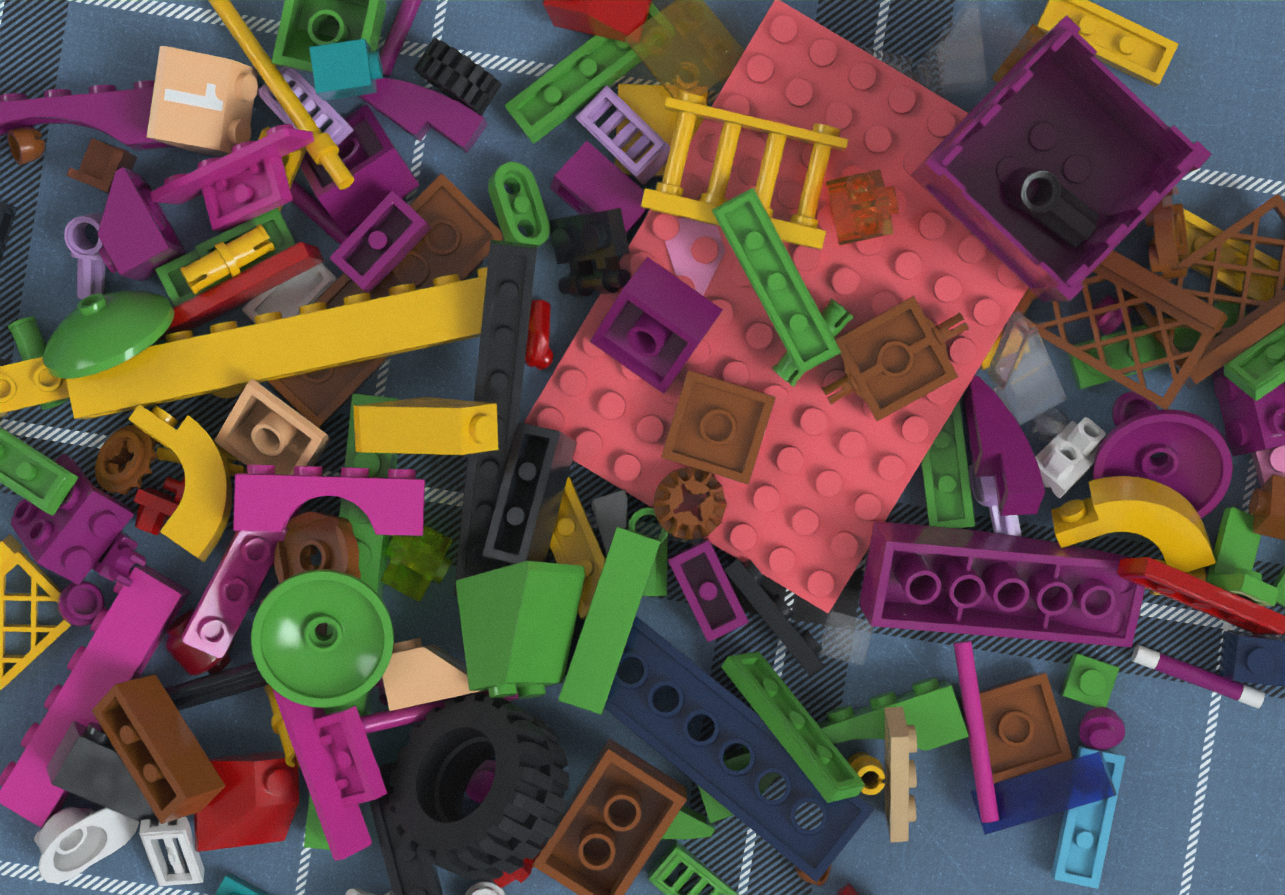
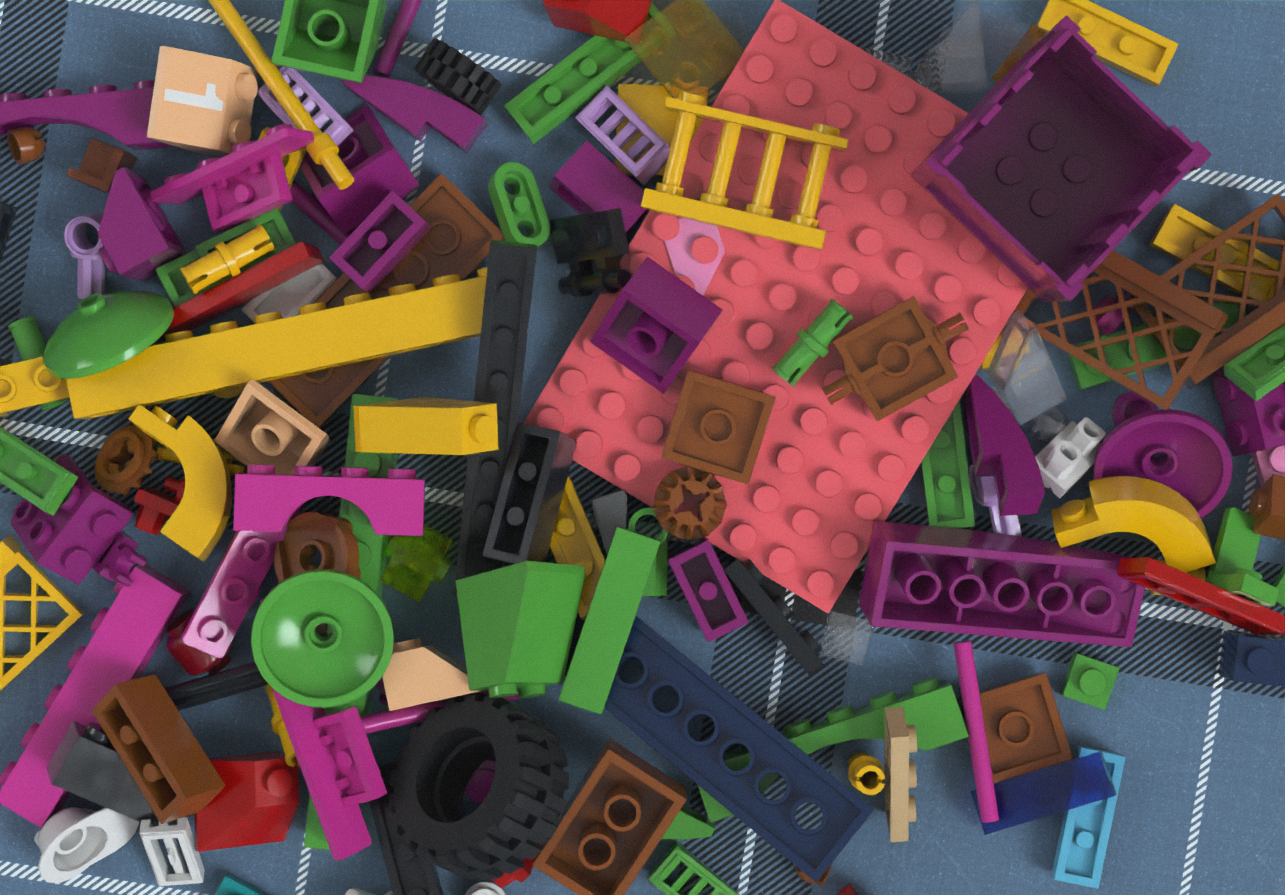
(80, 603): magenta plate -> none
(345, 69): teal brick -> none
(537, 349): red arm -> none
(776, 280): bright green tile -> none
(793, 726): bright green tile -> none
(861, 206): clear orange brick -> none
(1053, 205): dark grey piece -> none
(1101, 728): magenta plate -> none
(1169, 237): dark orange plate -> none
(1198, 676): magenta bar -> none

